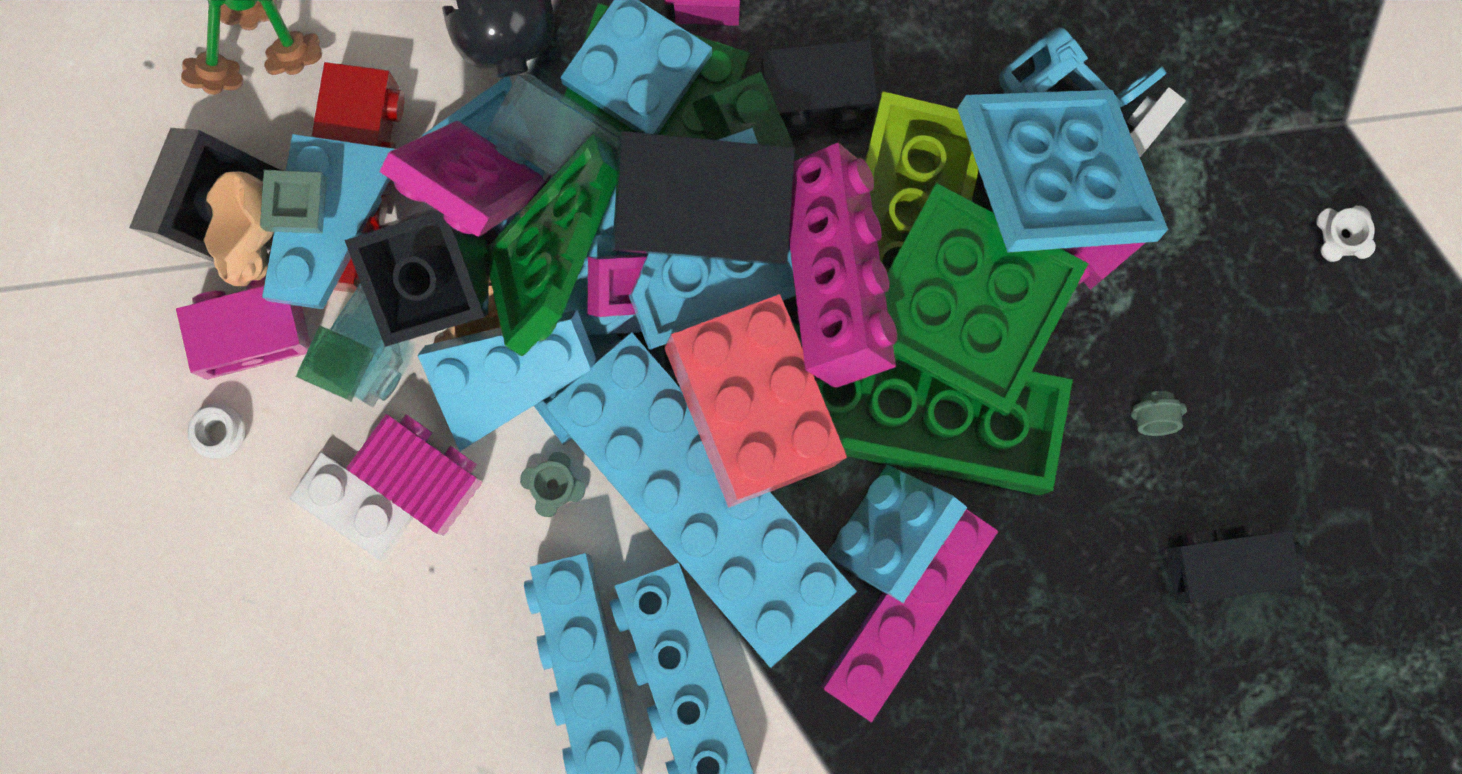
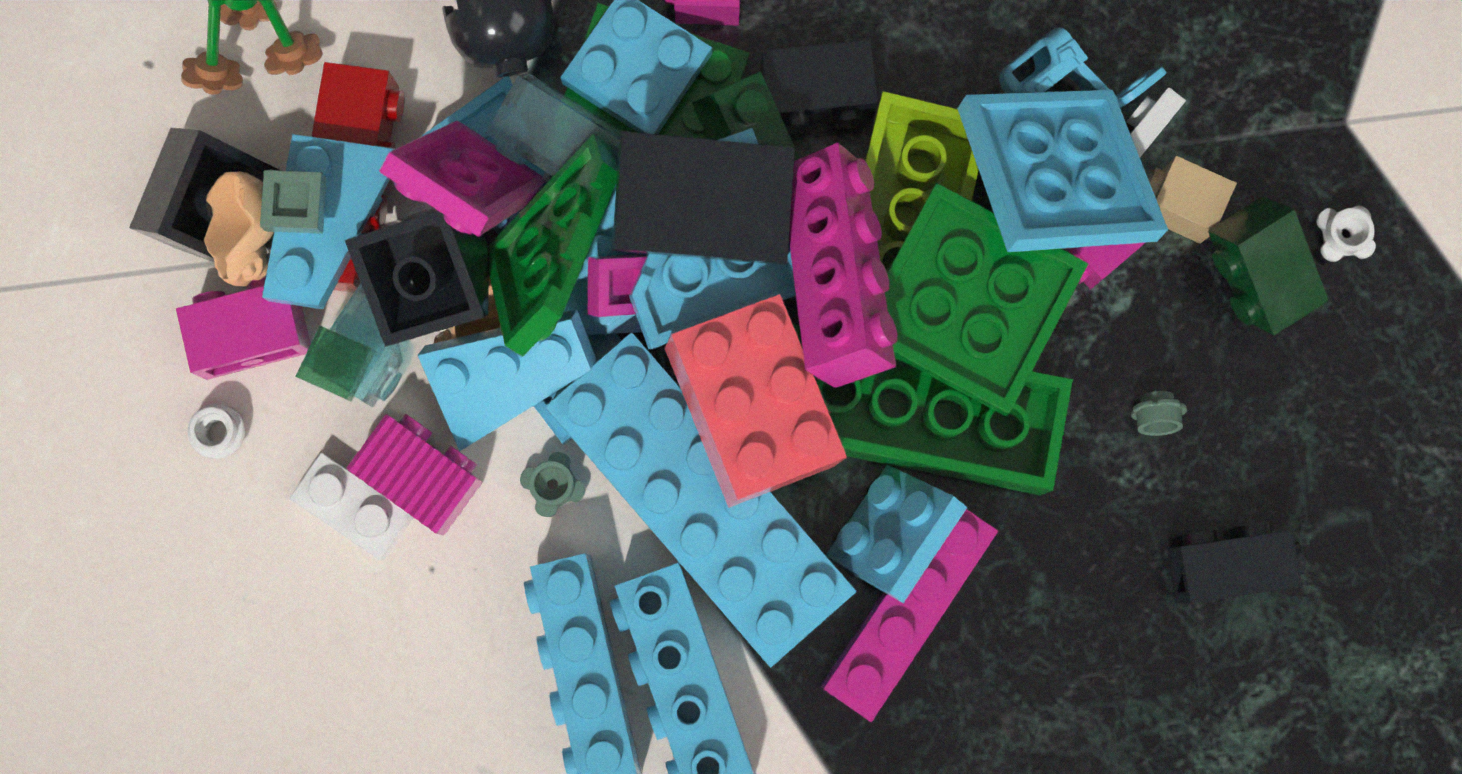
(1190, 197): none -> tan brick
(1267, 265): none -> dark green brick

